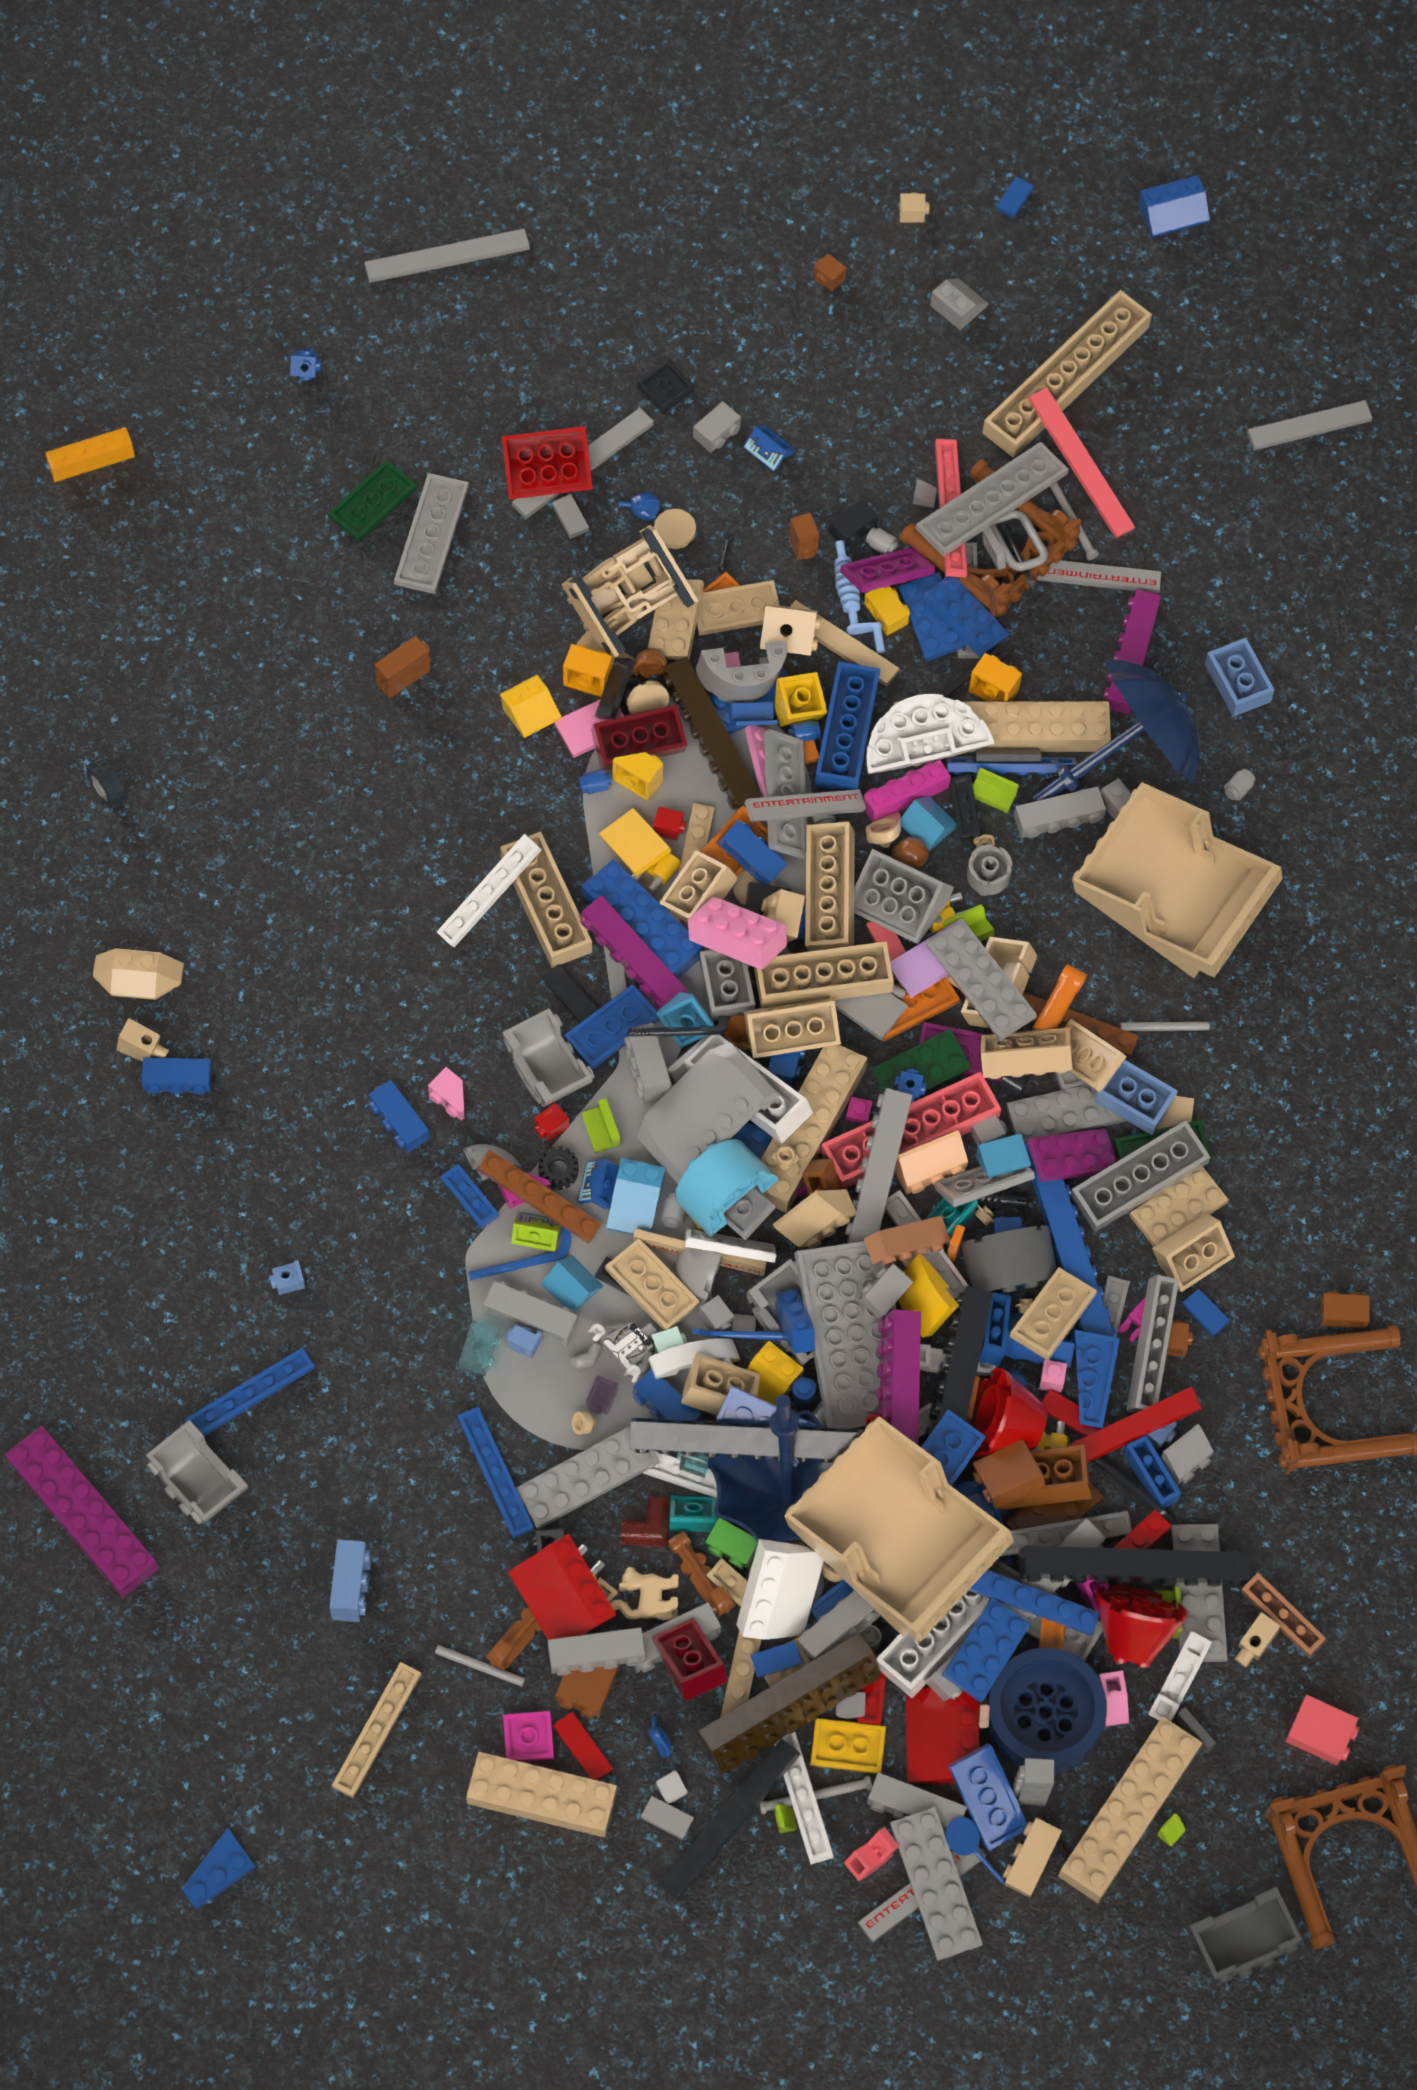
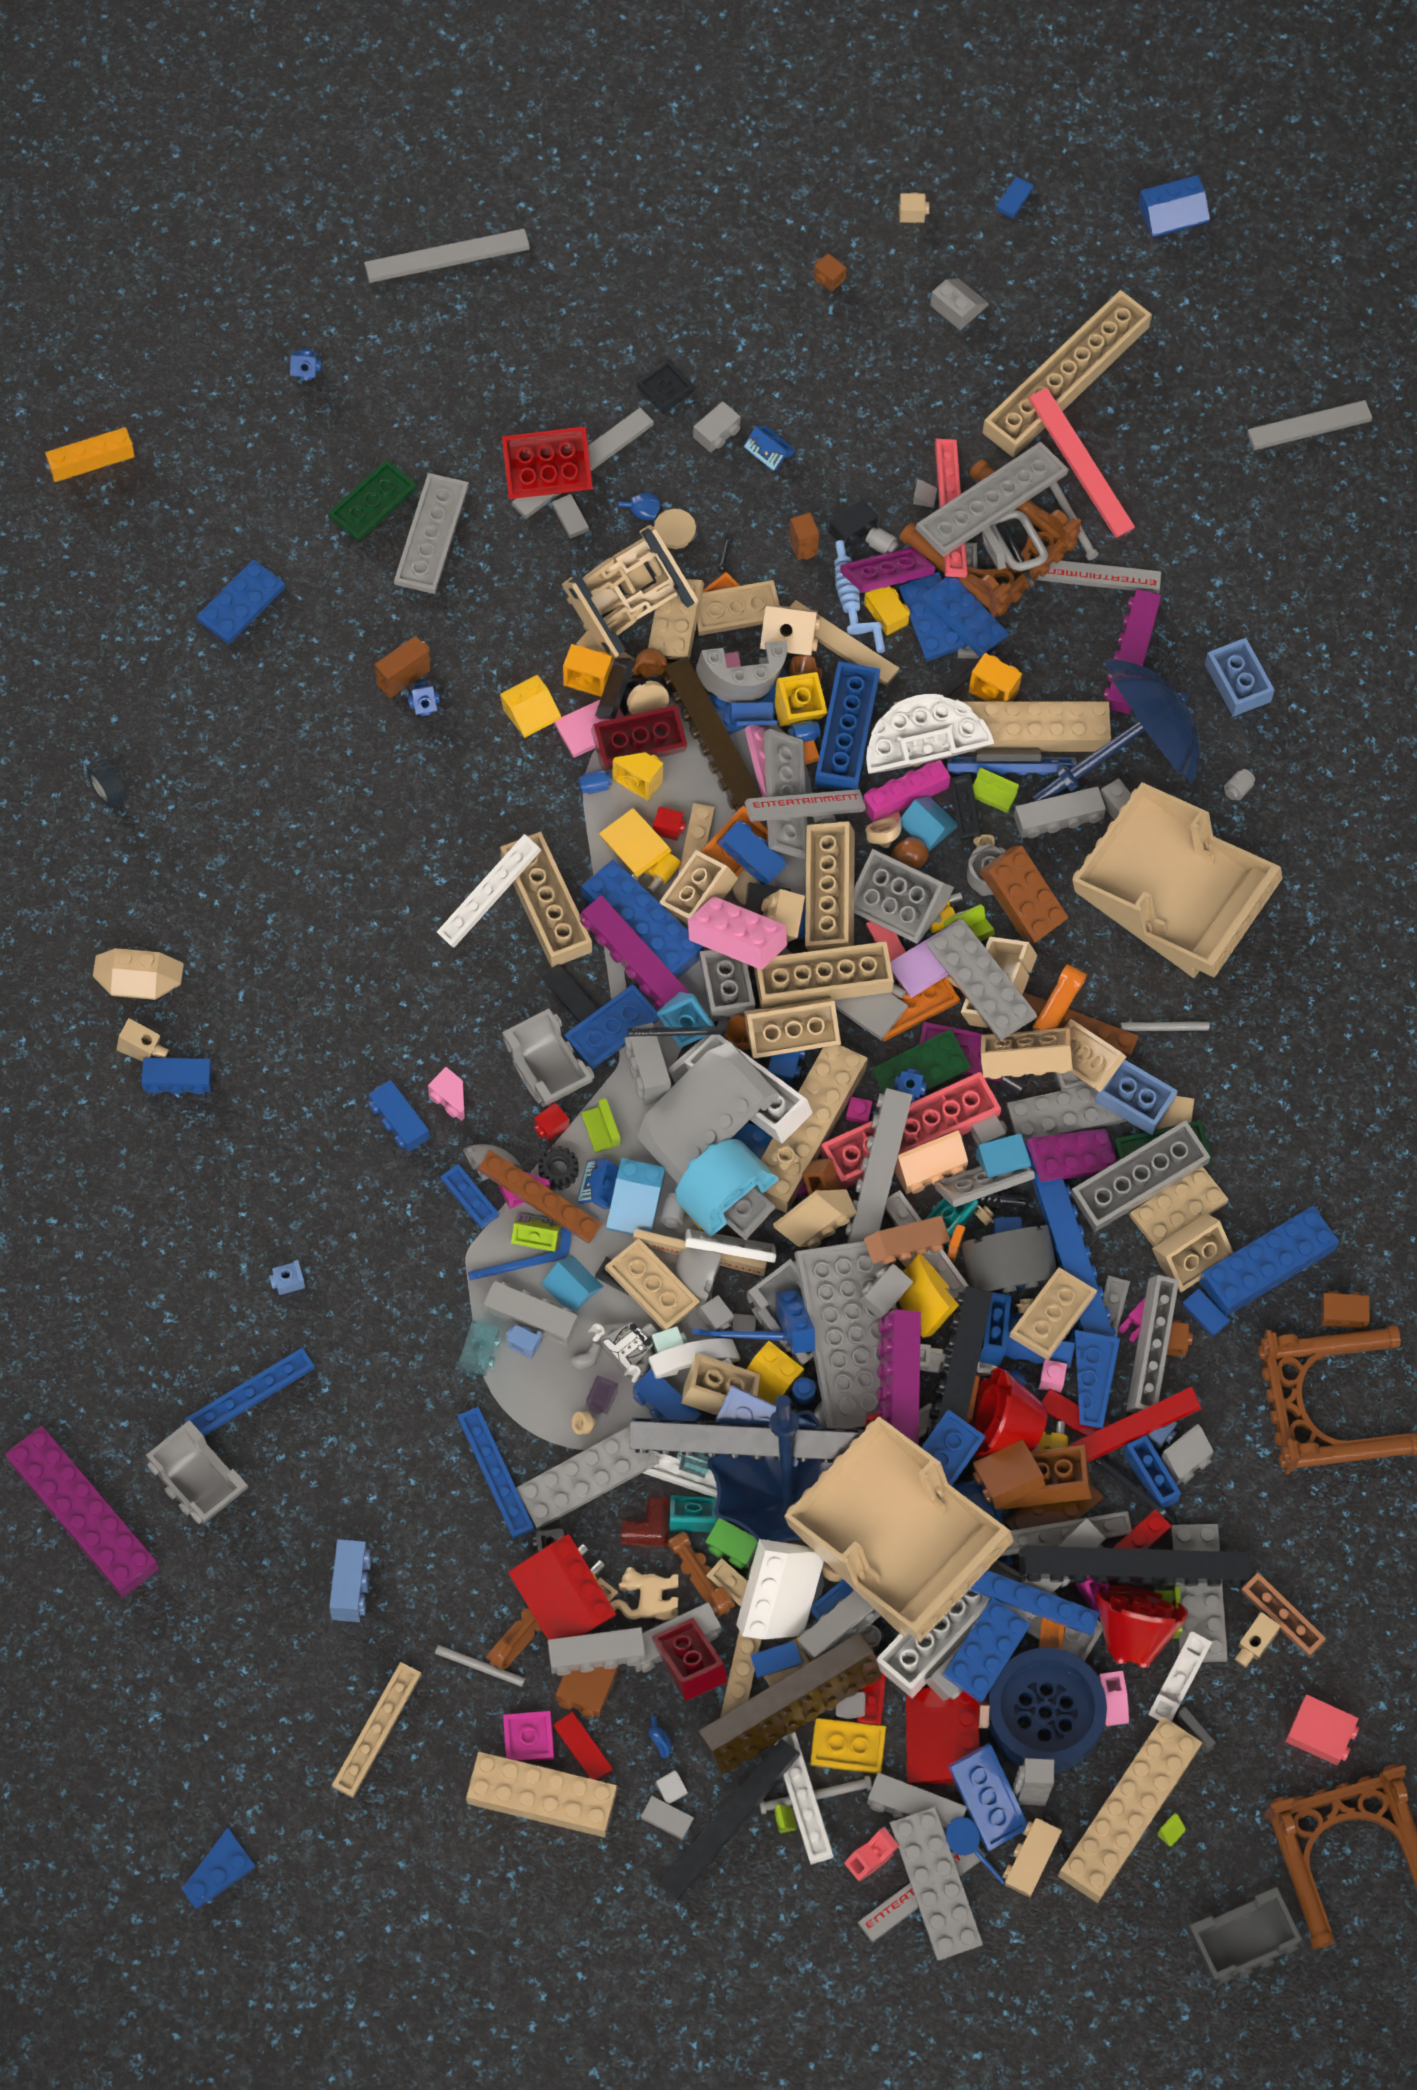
(240, 602): none -> blue plate
(423, 698): none -> brick
(803, 665): none -> dark orange hair
(1023, 894): none -> dark orange brick
(1268, 1261): none -> blue brick

